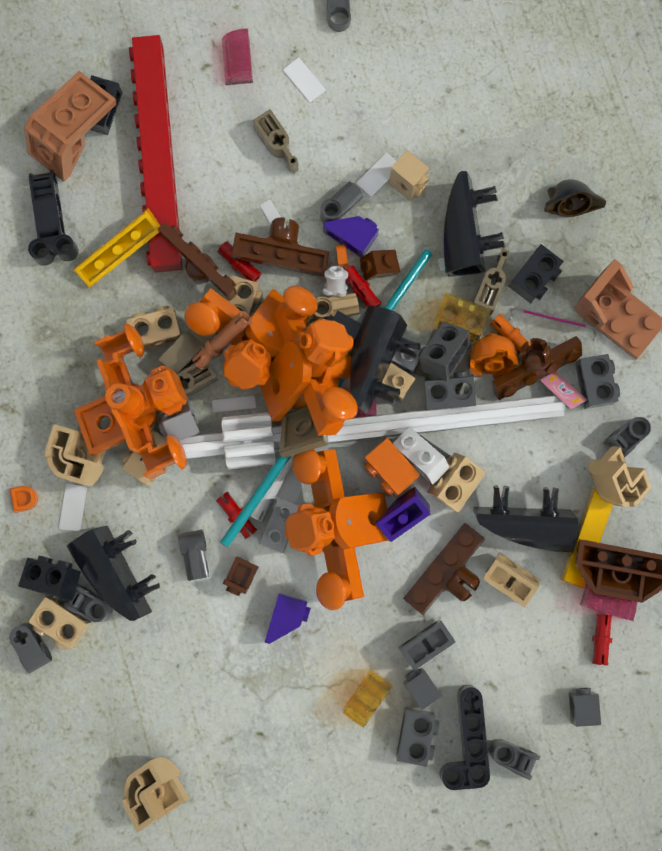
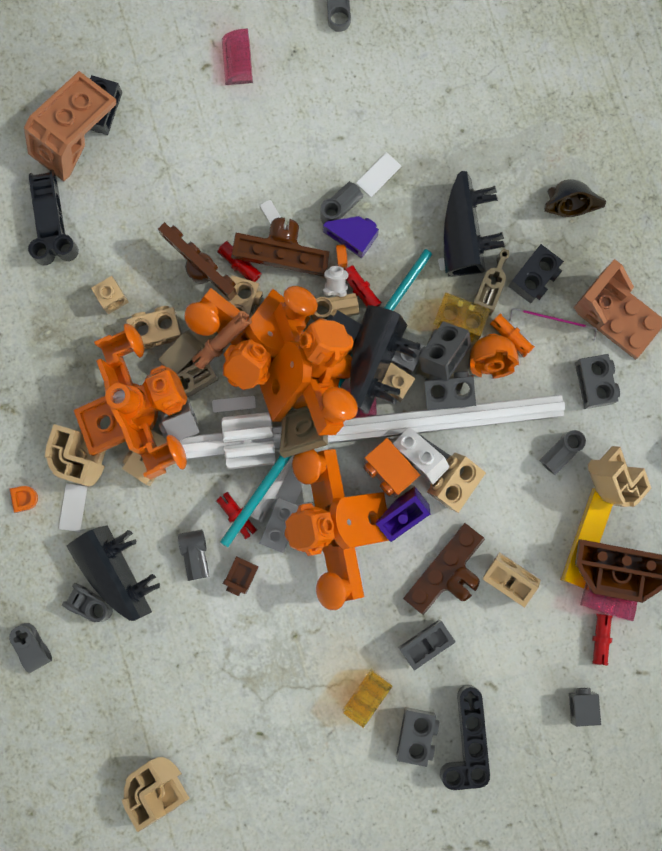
(45, 577): black brick -> none
(61, 619): tan brick -> none
(109, 295): none -> tan brick
(118, 248): yellow slope -> none
(156, 146): red brick -> none
(272, 131): dark tan piece -> none
(287, 616): dark purple slope -> none
(304, 79): white sticker -> none
(379, 264): reddish brown bracket -> none
(409, 176): tan brick -> none
(421, 688): dark grey brick -> none
(517, 759): dark grey piece -> none
(536, 363): reddish brown plate -> none
(536, 528): black piece -> none
(562, 453): none -> dark grey piece
(563, 390): bright pink sticker -> none
(626, 438): dark grey piece -> none

